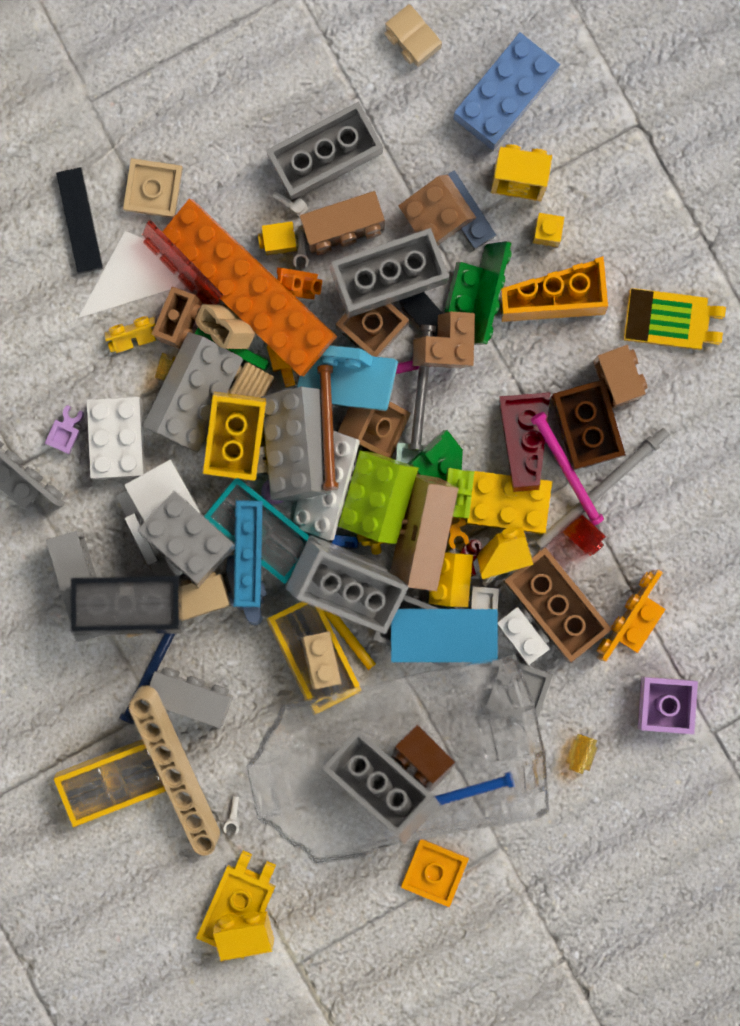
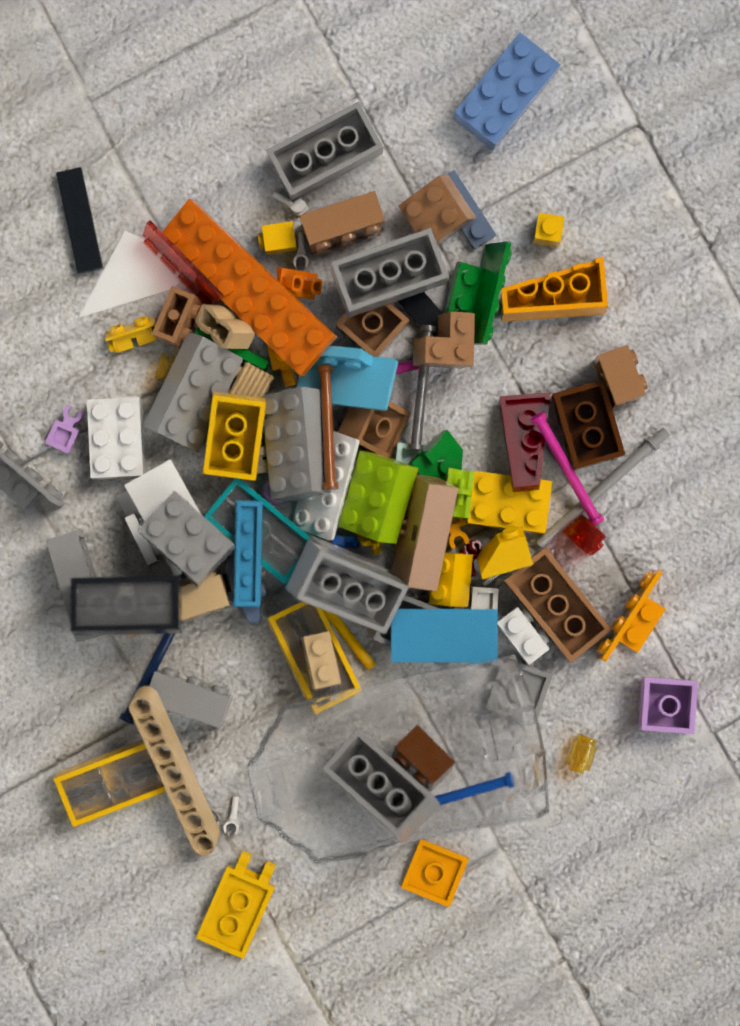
(153, 188): tan plate -> none
(243, 935): yellow brick -> none
(412, 36): tan brick -> none
(521, 173): yellow brick -> none
(671, 319): tile -> none

